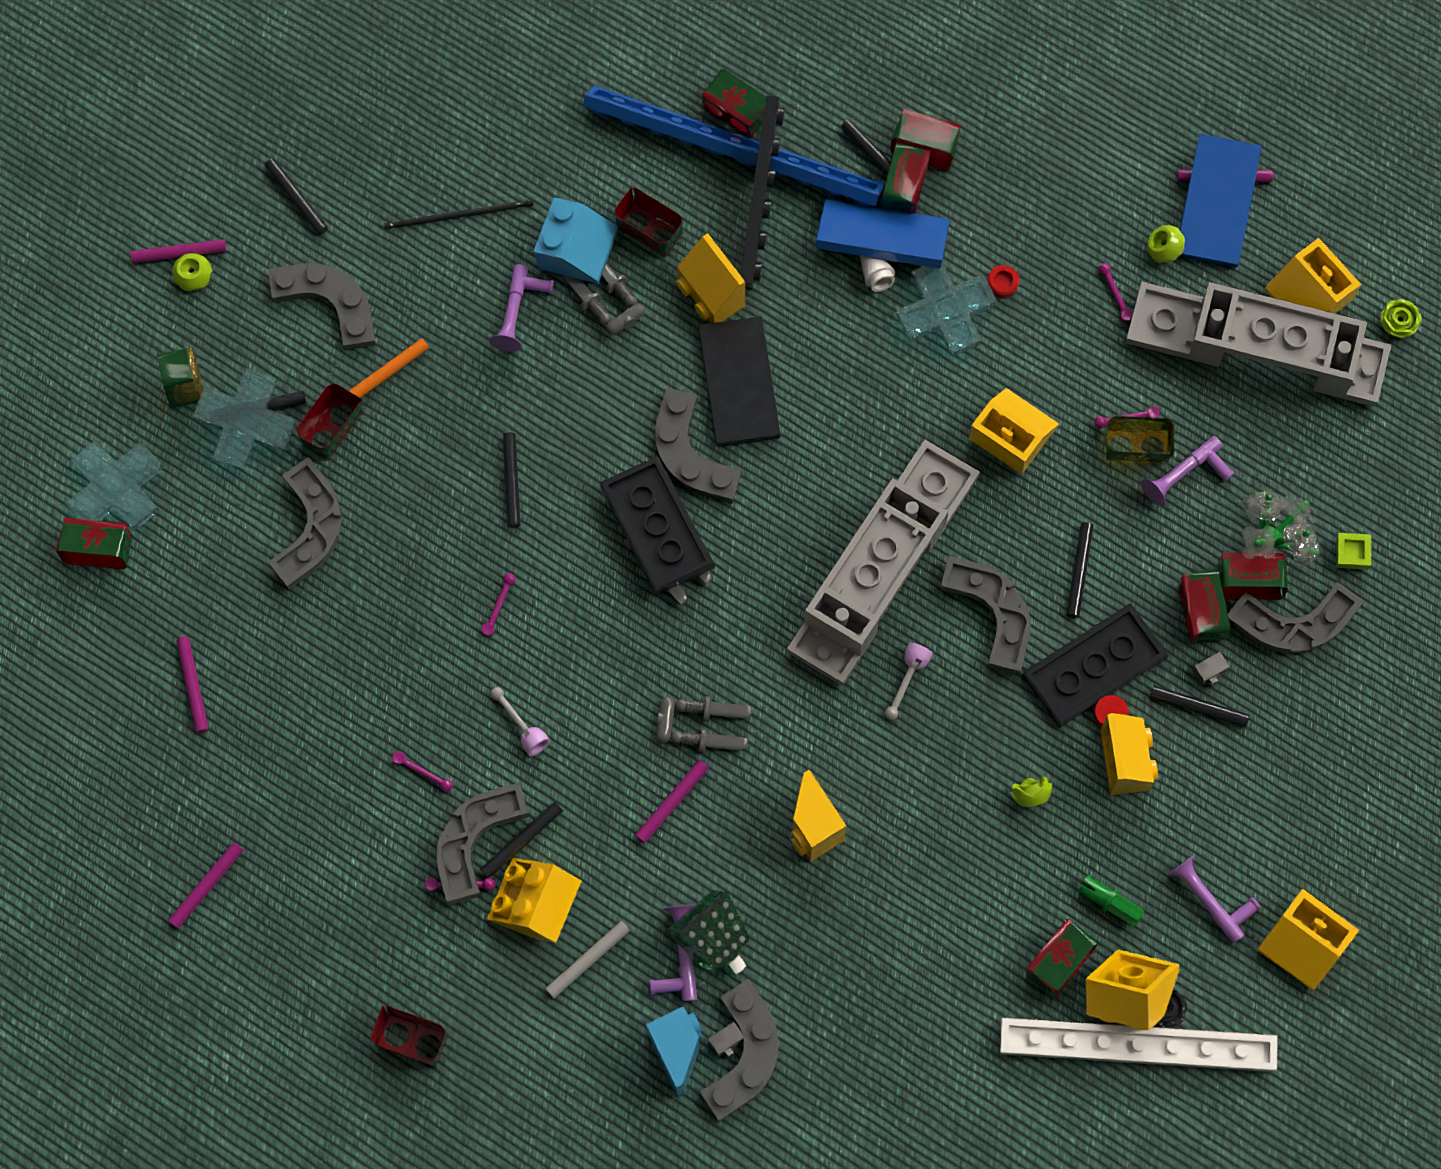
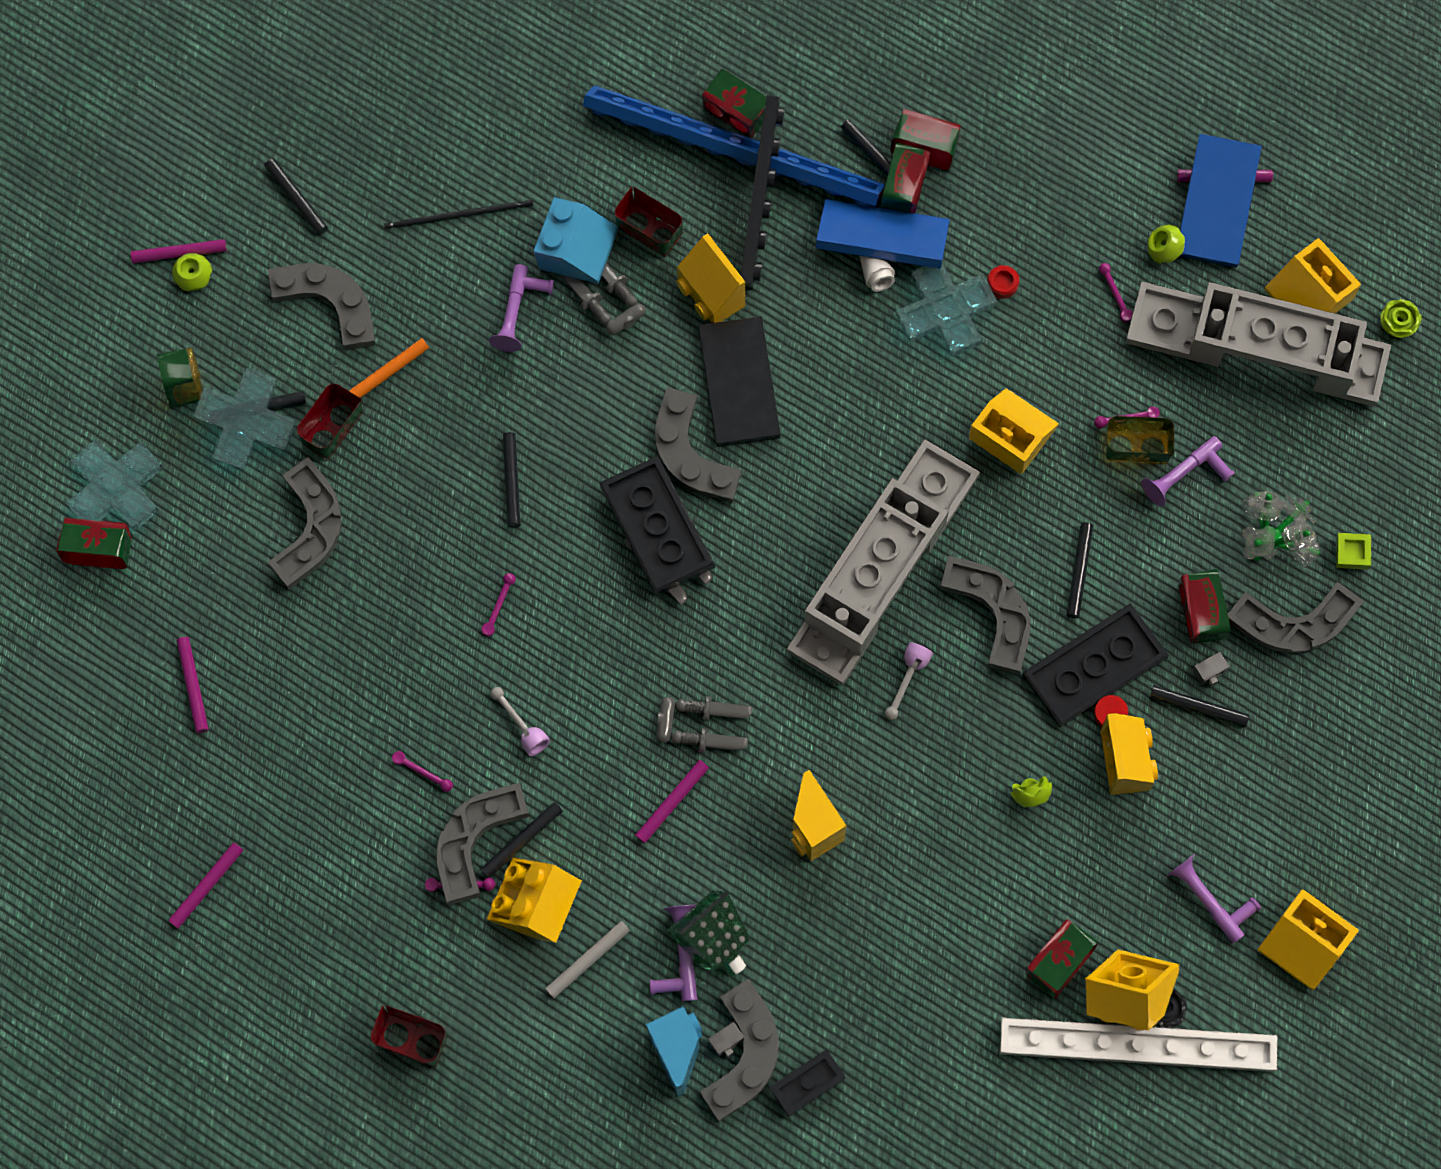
(807, 1083): none -> black plate
(1111, 901): green axle -> none
(1256, 576): dark red piece -> none

